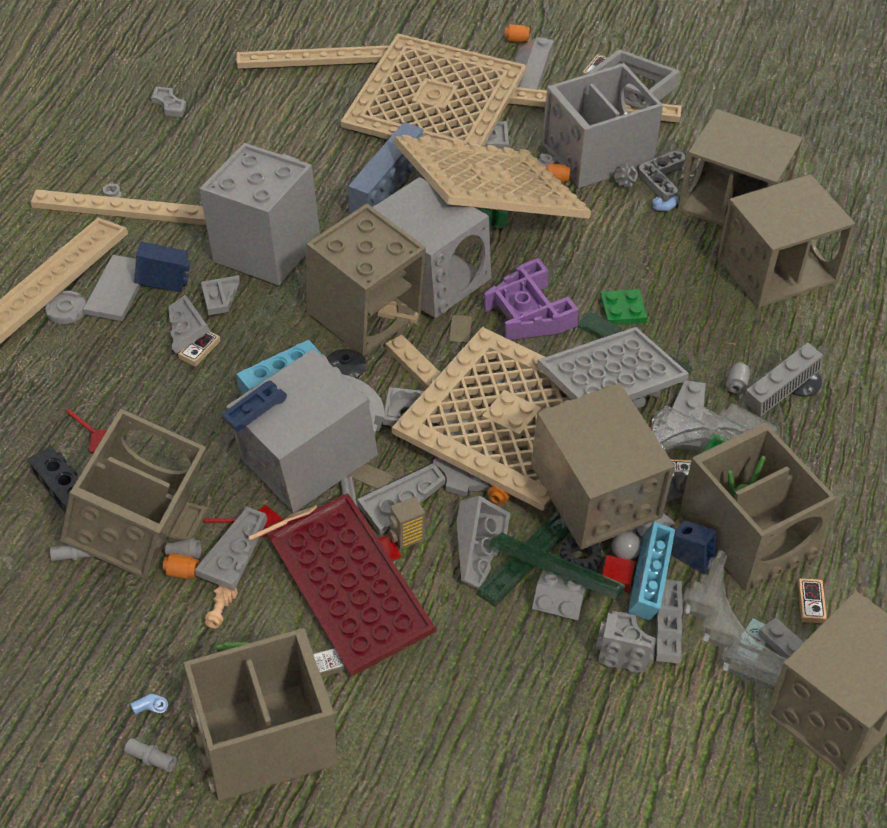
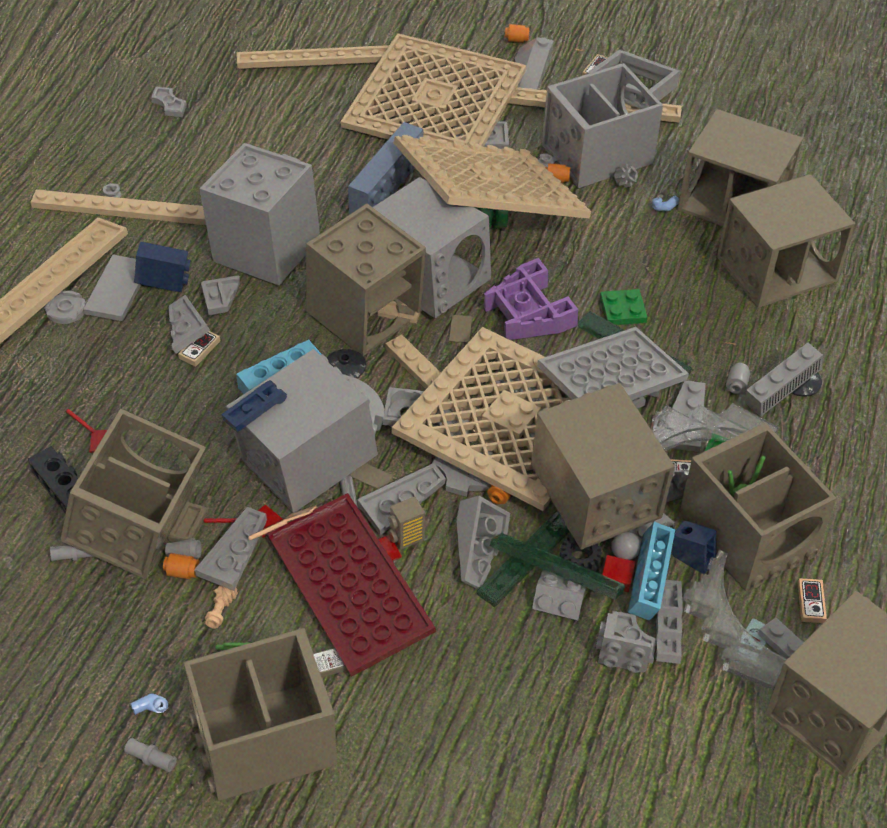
(650, 172): light grey beam -> none

